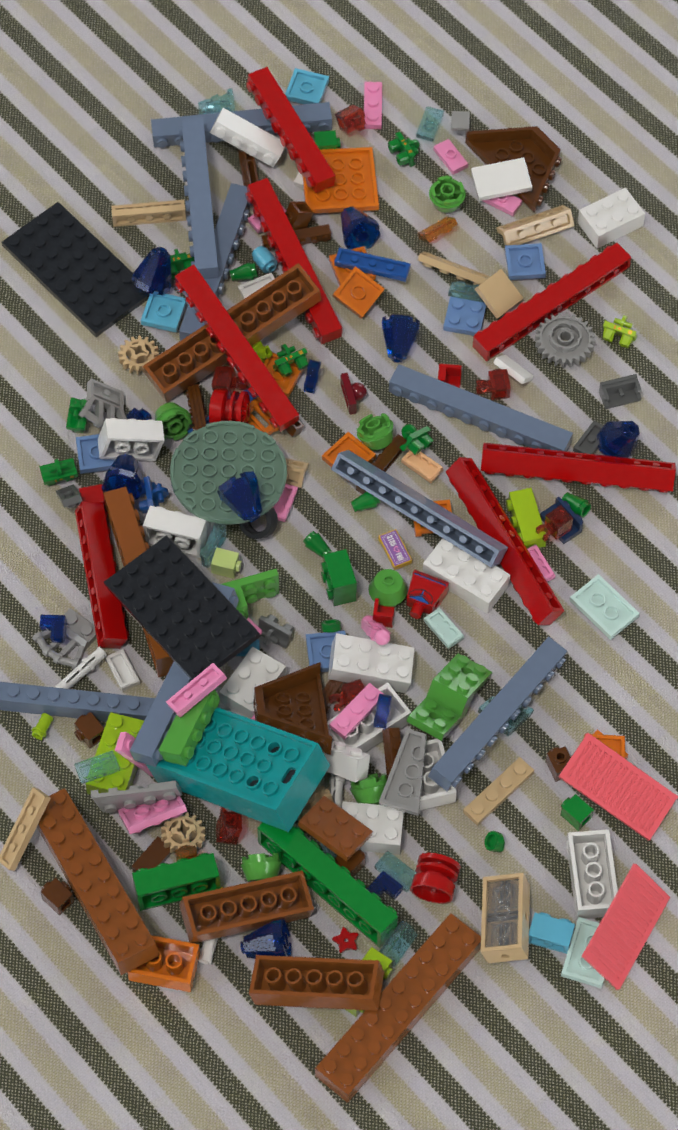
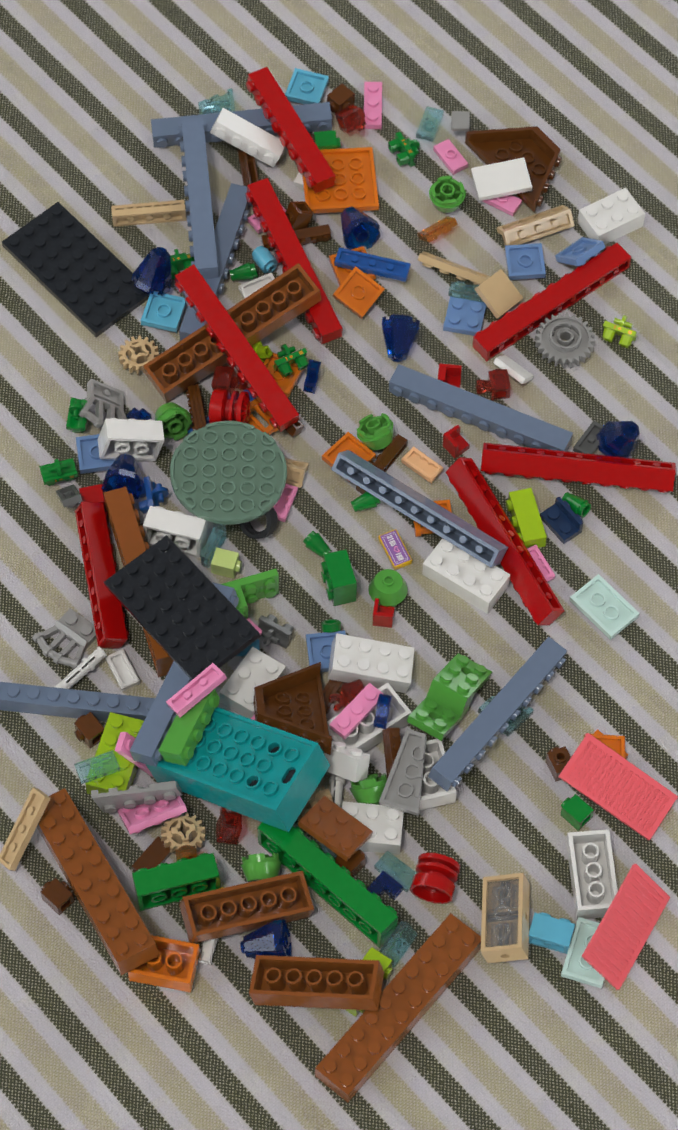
(42, 726): lime pin -> none
(55, 624): clear blue piece -> none
(242, 496): clear blue cone -> none
(340, 98): none -> reddish brown brick
(350, 944): red plate -> none
(352, 392): dark red tile -> none
(375, 630): bright pink plate -> none
(416, 439): green hips -> none
(425, 593): red torso -> none
(443, 628): light aqua plate -> none
(454, 442): none -> red panel
(494, 841): green tile -> none
(498, 791): tan plate -> none
(557, 524): clear red brick -> none
(580, 251): none -> medium blue plate
(620, 391): dark grey hinge -> none

